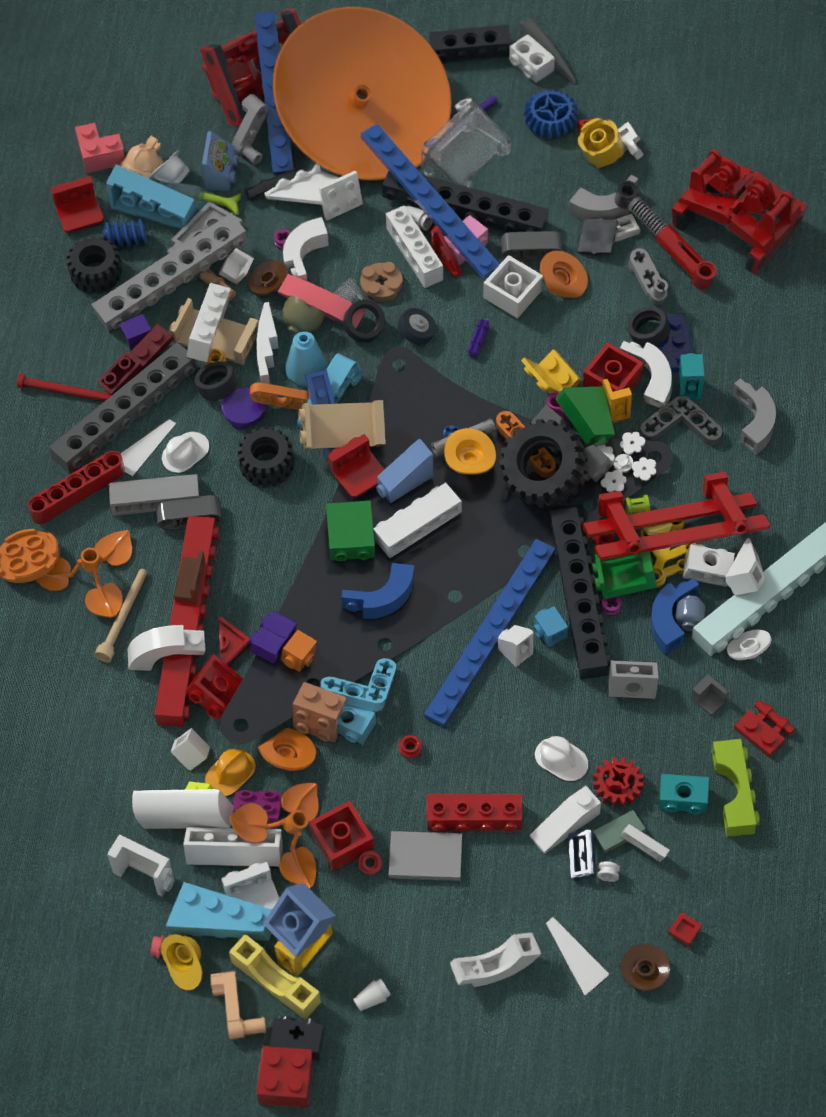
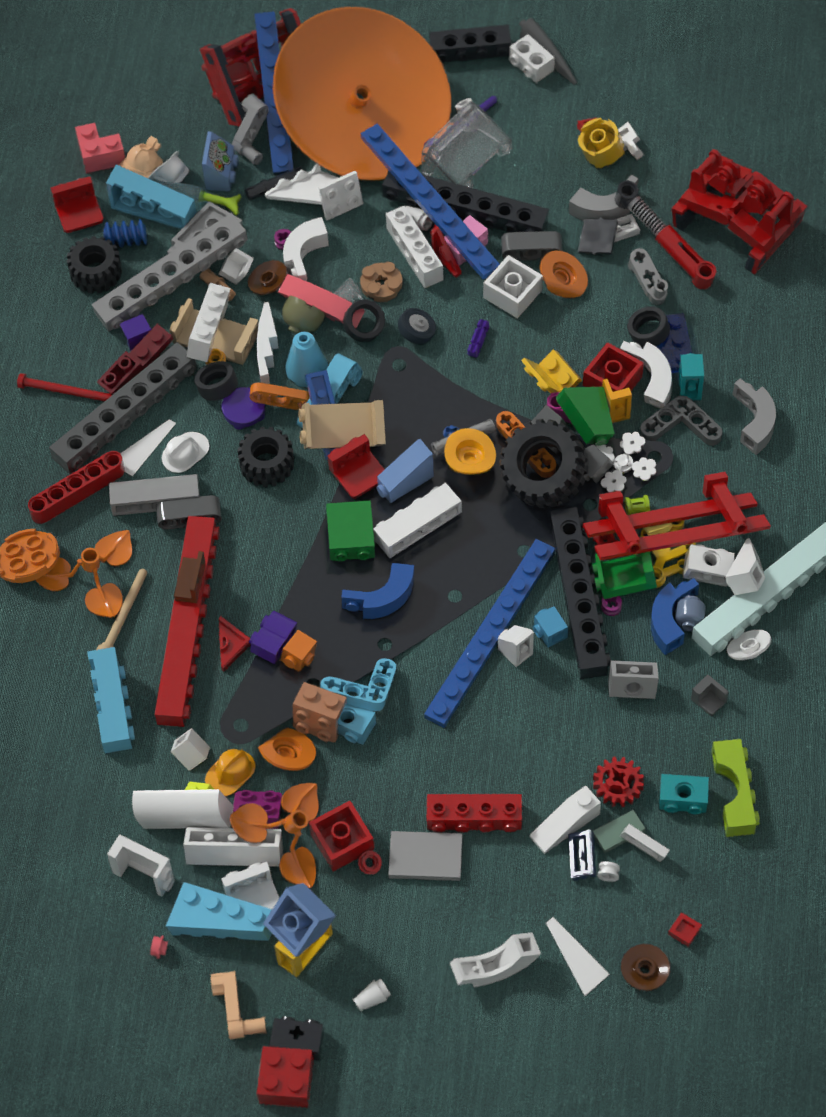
(110, 700): none -> medium azure wedge
(161, 642): white arch -> none
(182, 960): yellow piece -> none
(214, 686): red plate -> none
(291, 991): light yellow arch -> none
(410, 741): red plate -> none
(551, 114): blue gear -> none
(561, 758): white piece -> none
(761, 734): red plate -> none

